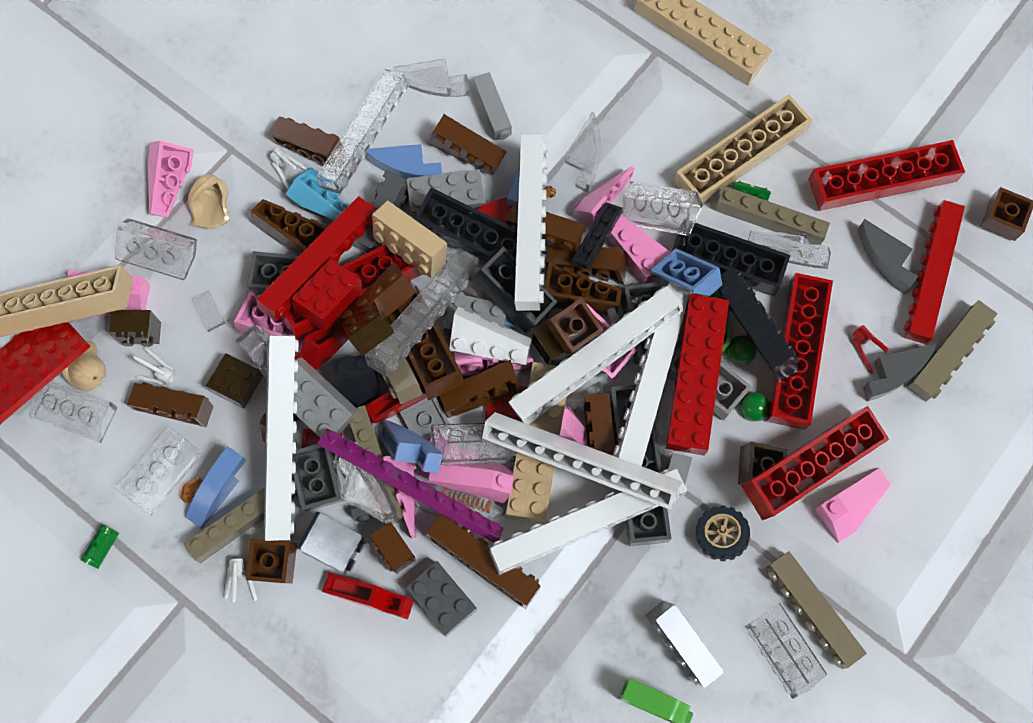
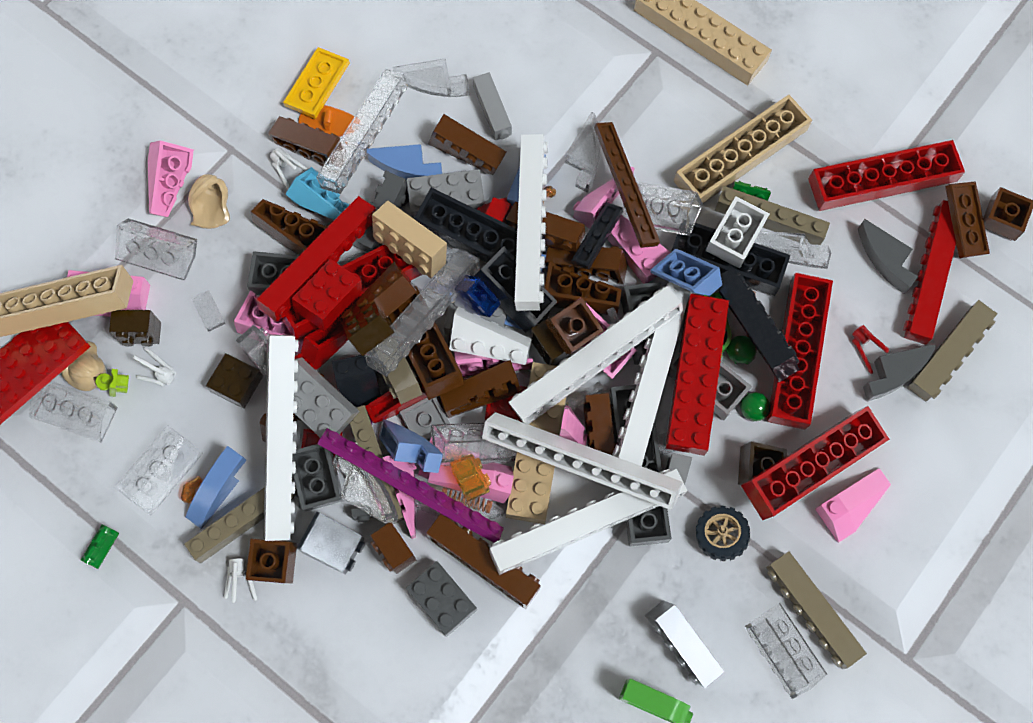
(113, 383): none -> lime hips
(170, 404): reddish brown wedge -> none
(316, 82): none -> yellow plate
(329, 120): none -> orange shield
(368, 595): red slope -> none
(470, 477): none -> clear yellow brick
(477, 296): none -> clear blue brick
(499, 209): none -> red brick
(626, 185): none -> reddish brown plate
(737, 232): none -> white brick
(967, 219): none -> reddish brown tile

